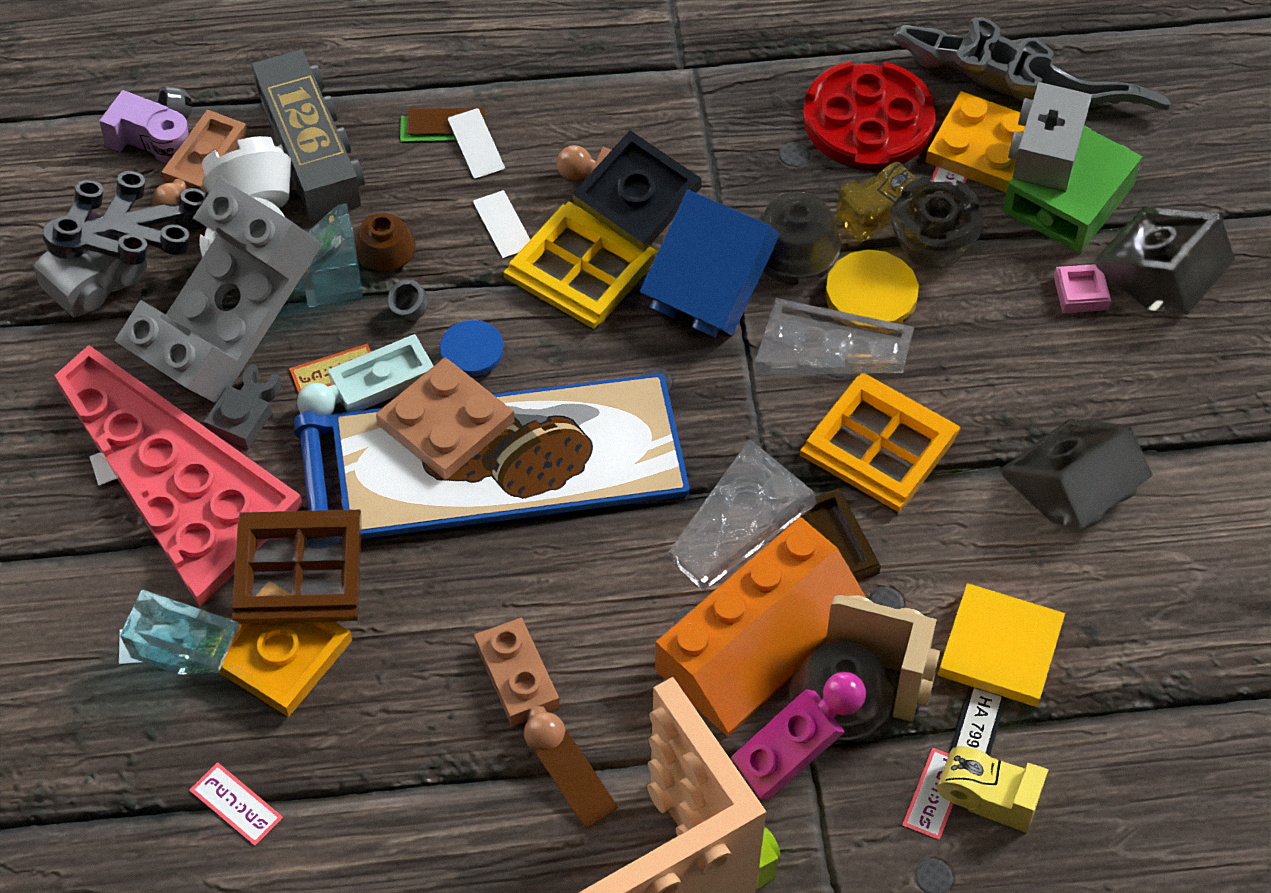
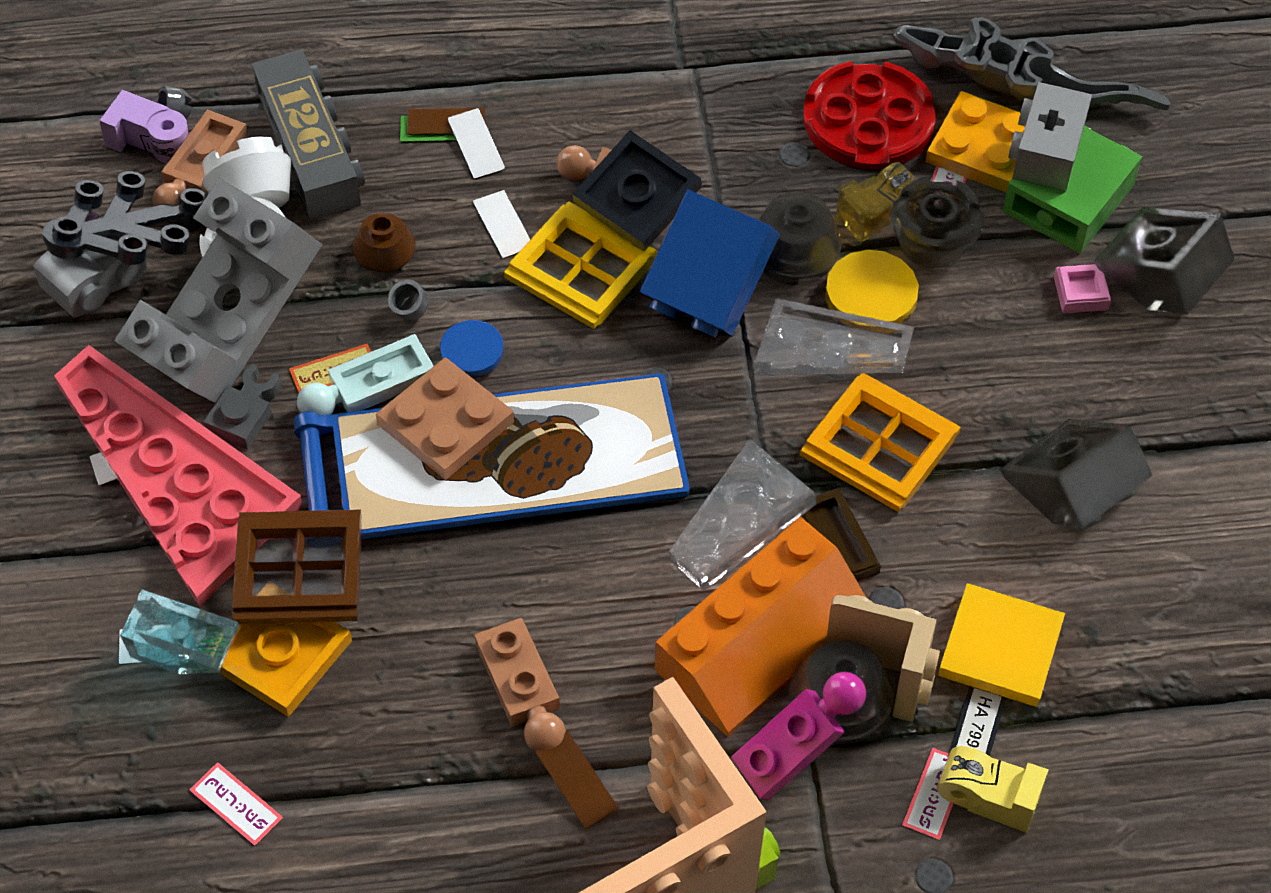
(335, 269): clear light blue slope -> none

